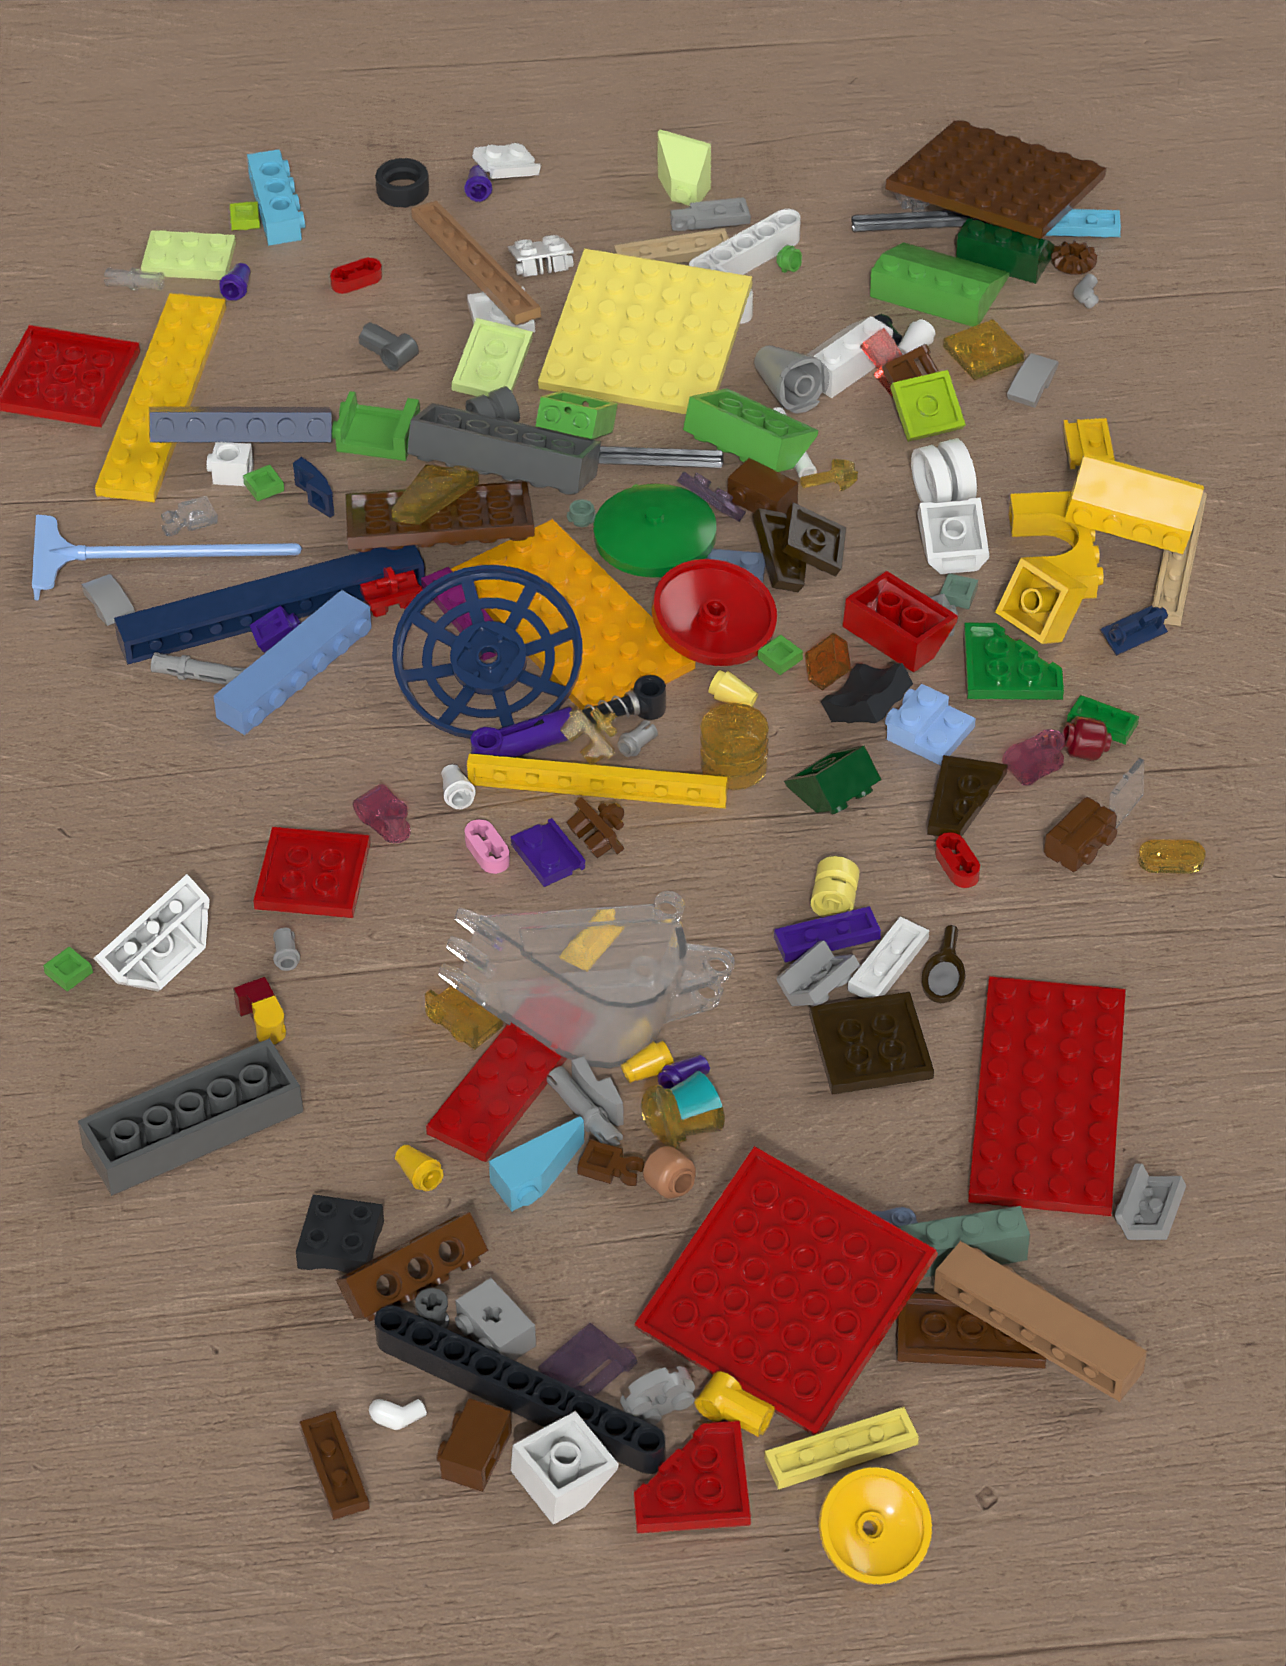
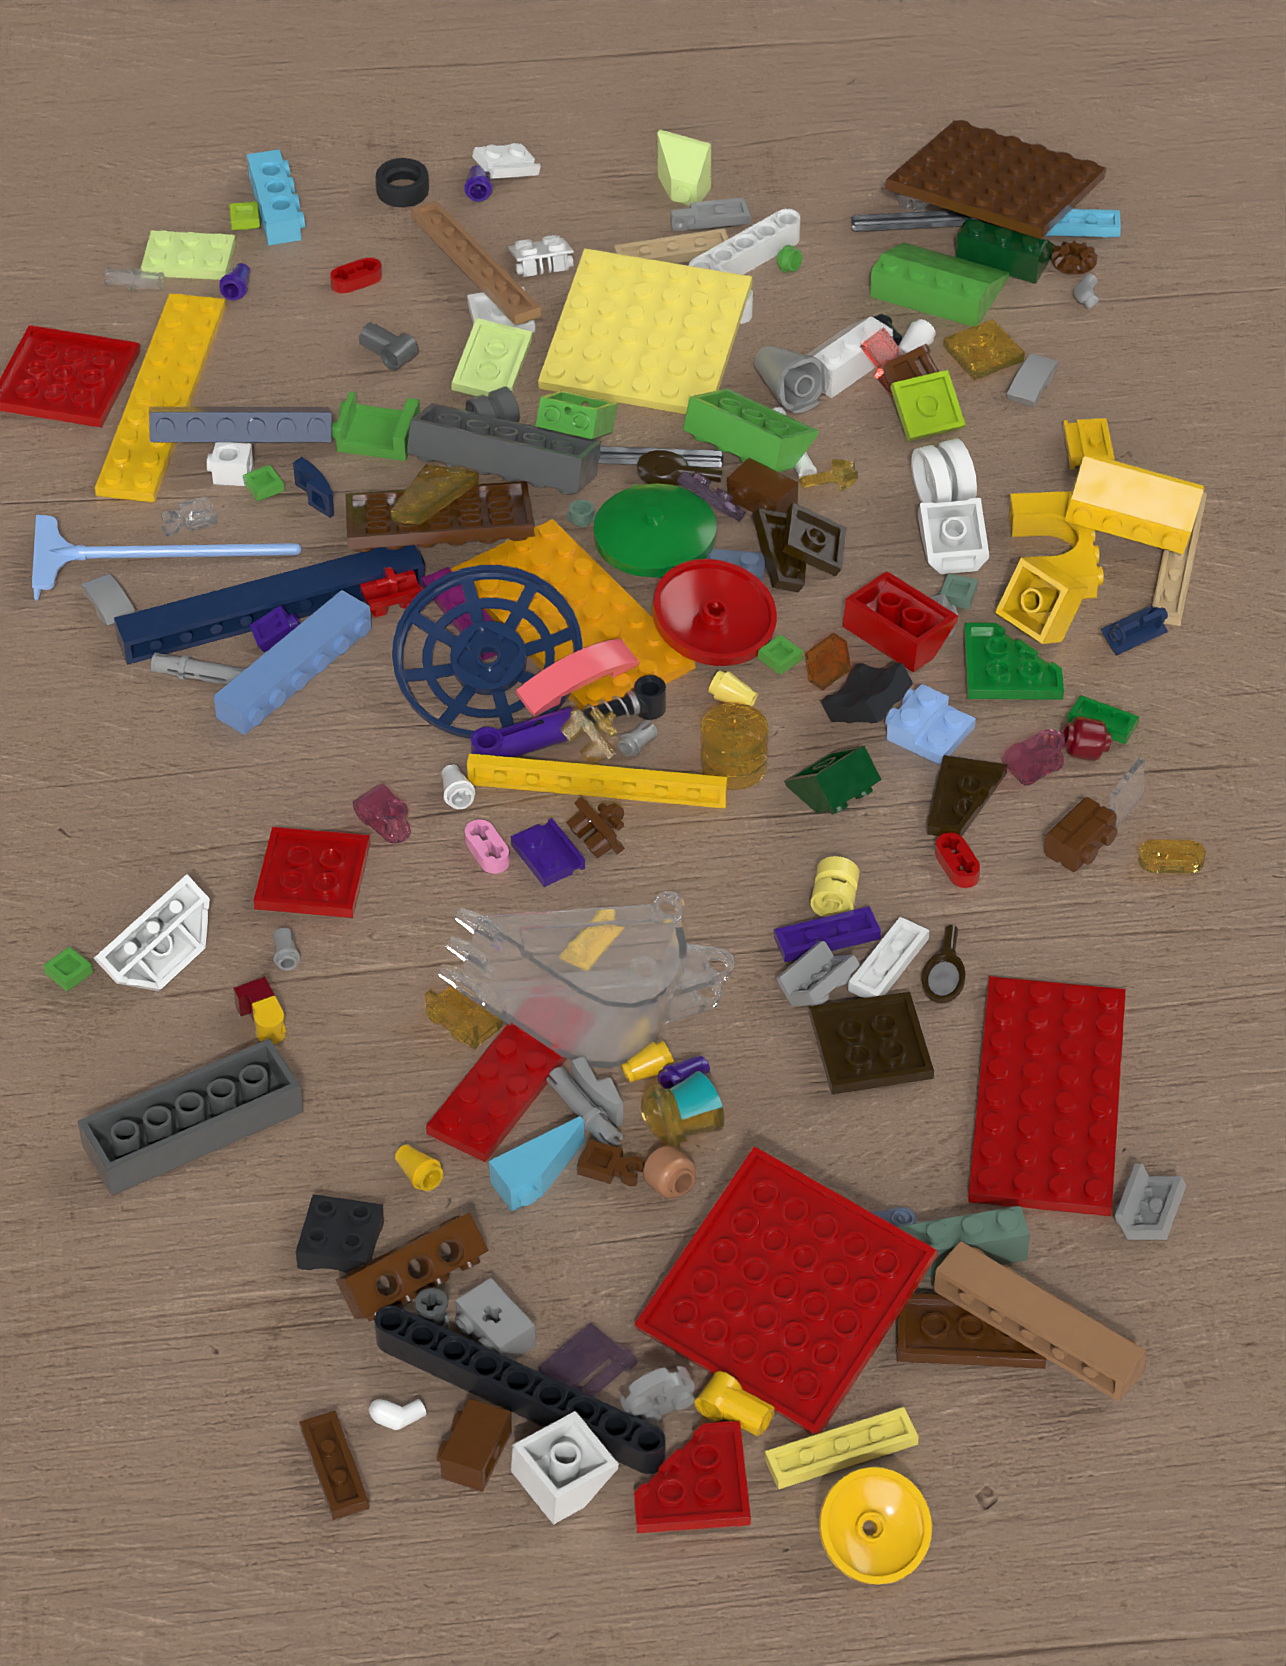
(574, 672): none -> coral slope
(667, 467): none -> dark brown piece

